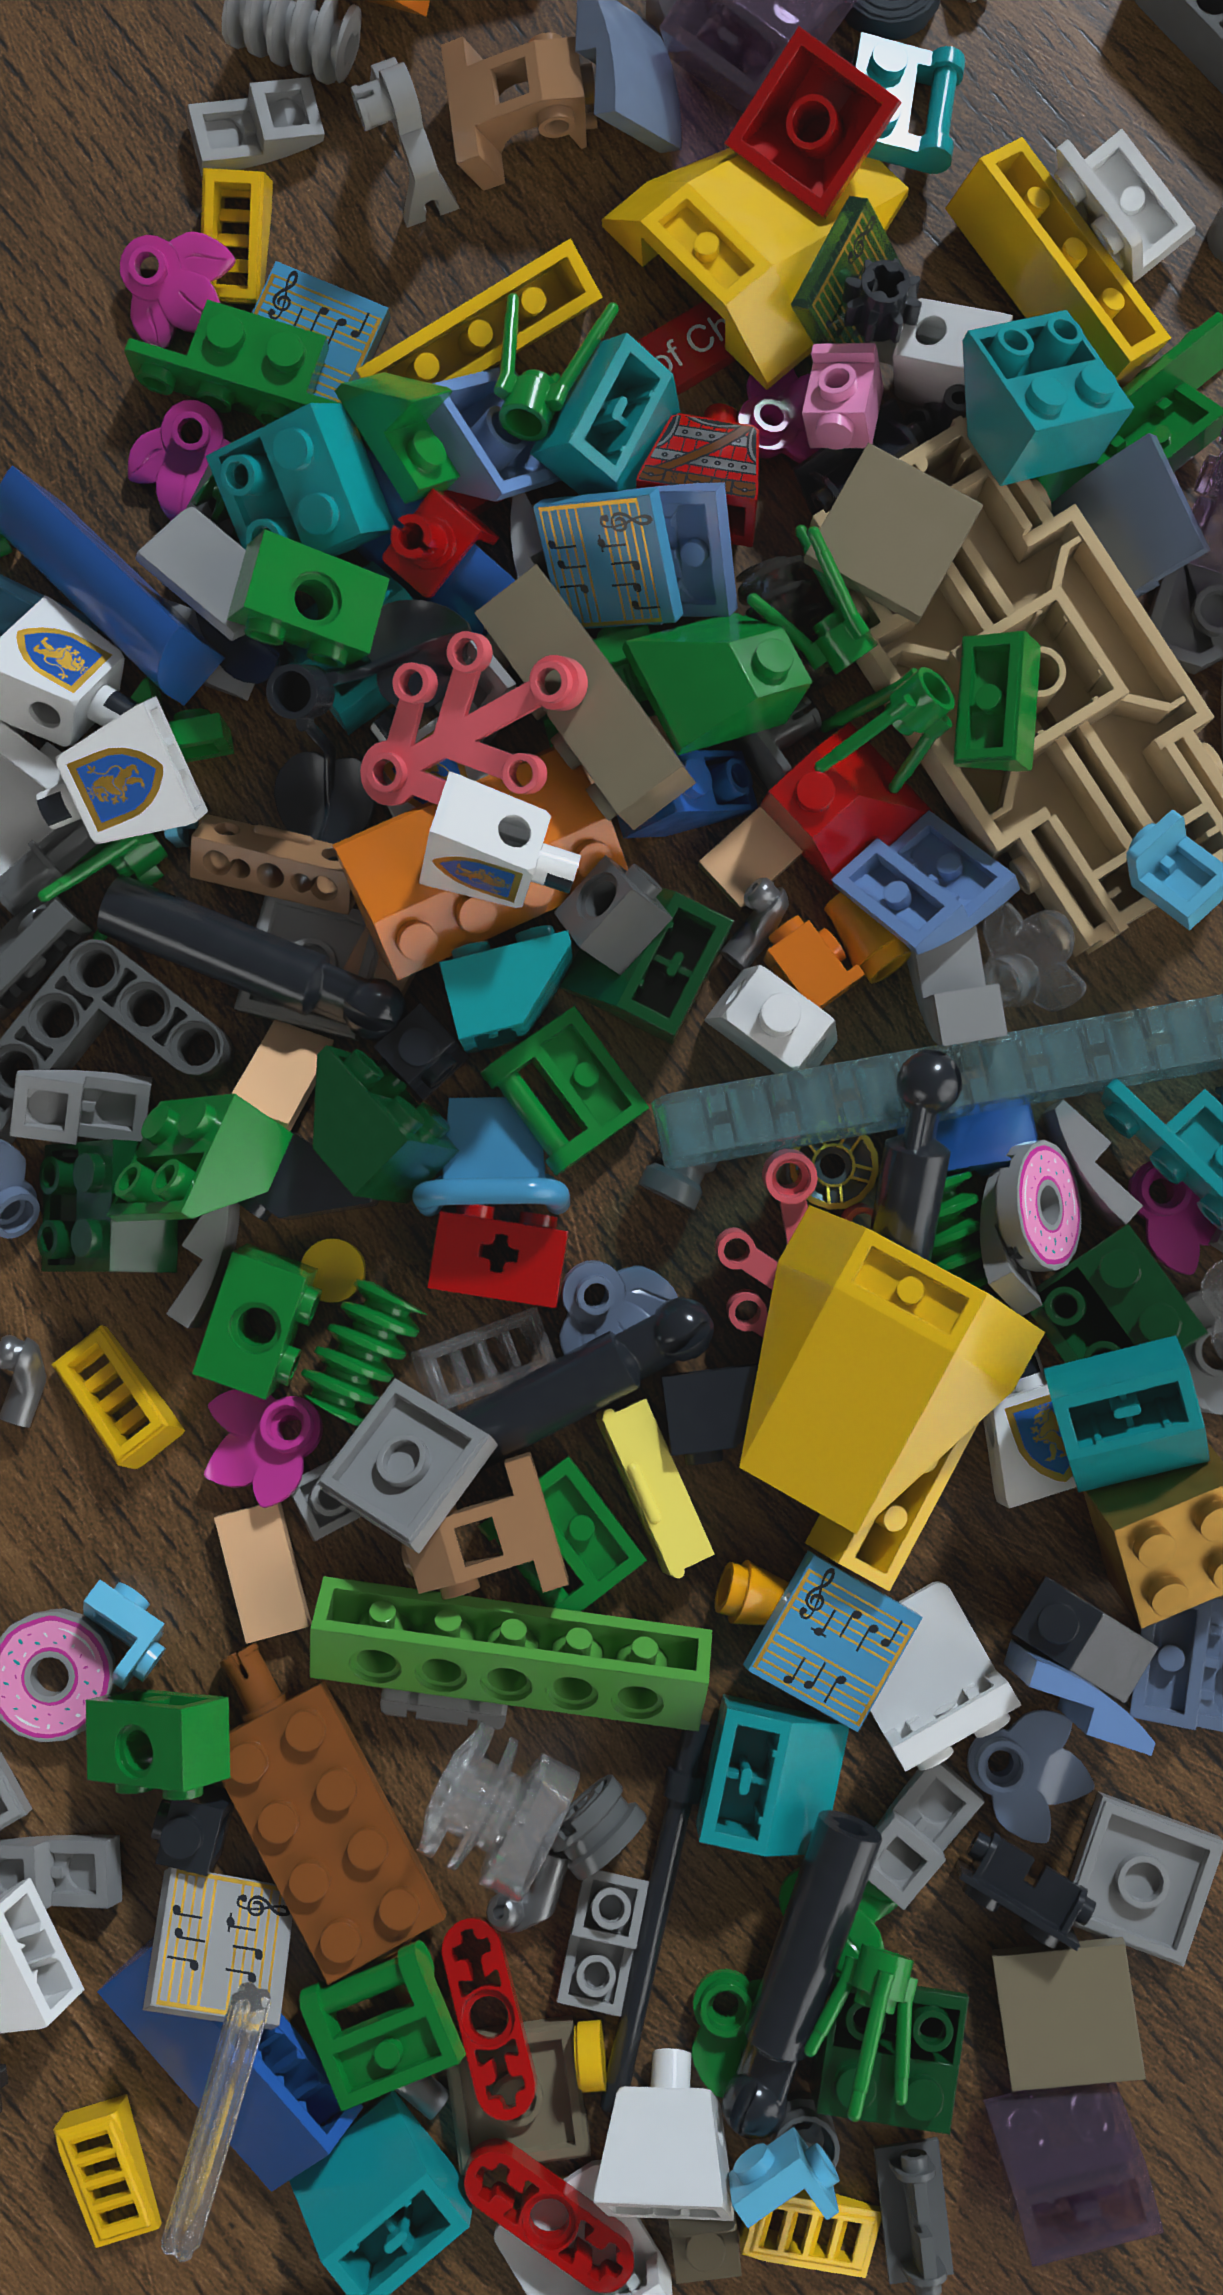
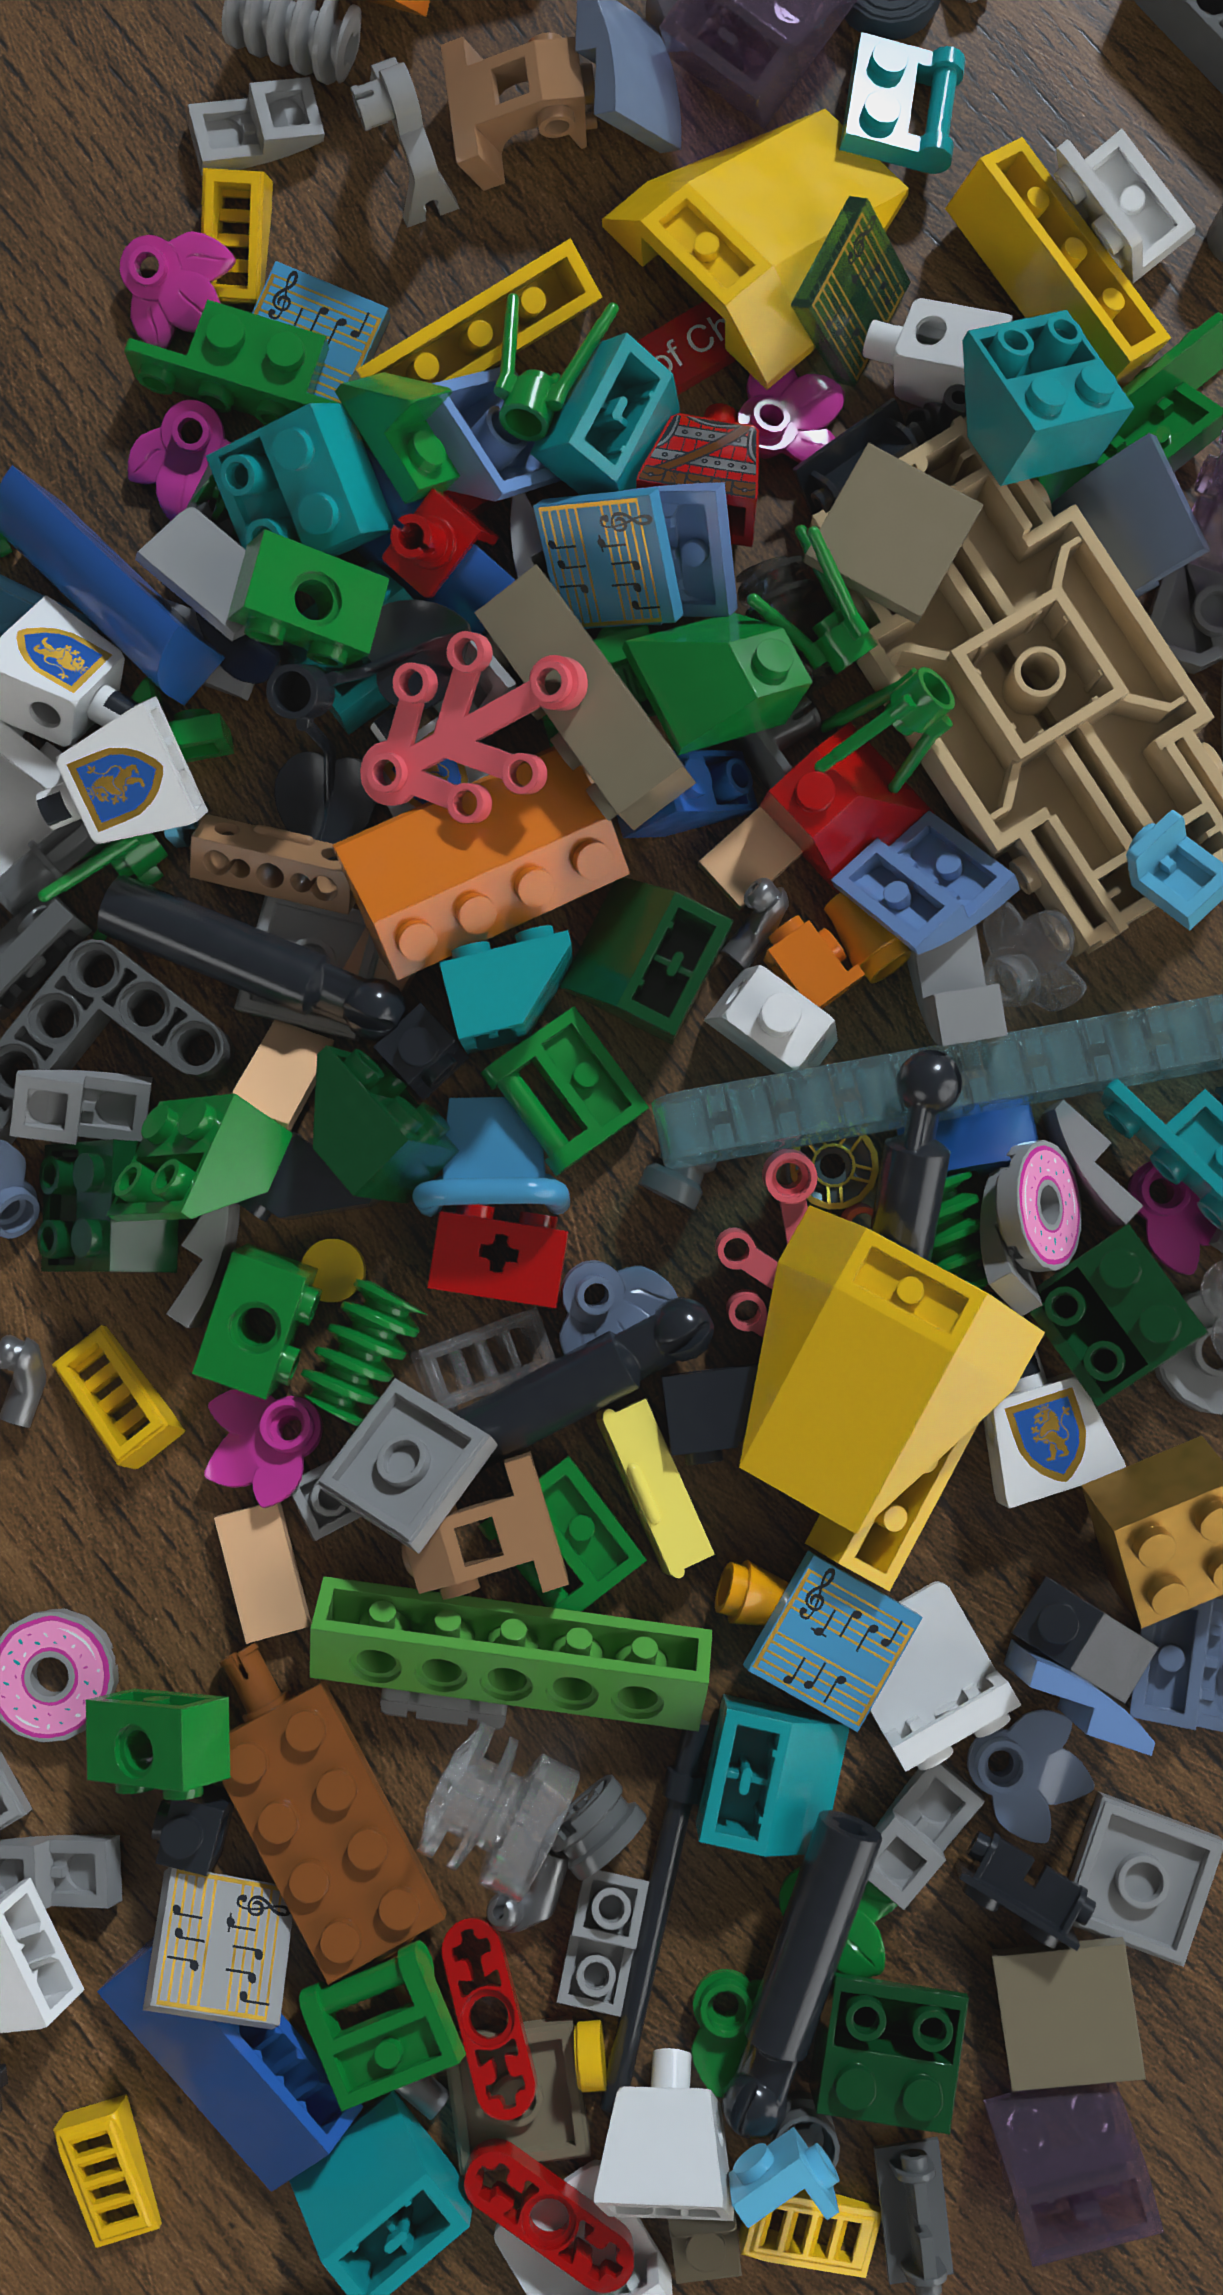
(125, 1616): medium azure bracket -> none
(216, 2120): clear axle -> none
(492, 846): white torso -> none
(614, 913): dark grey brick -> none
(812, 122): red slope -> none
(843, 395): bright pink brick -> none
(881, 301): black gear -> none
(881, 1983): green plant -> none
(997, 701): green slope -> none
(1128, 1413): teal slope -> none

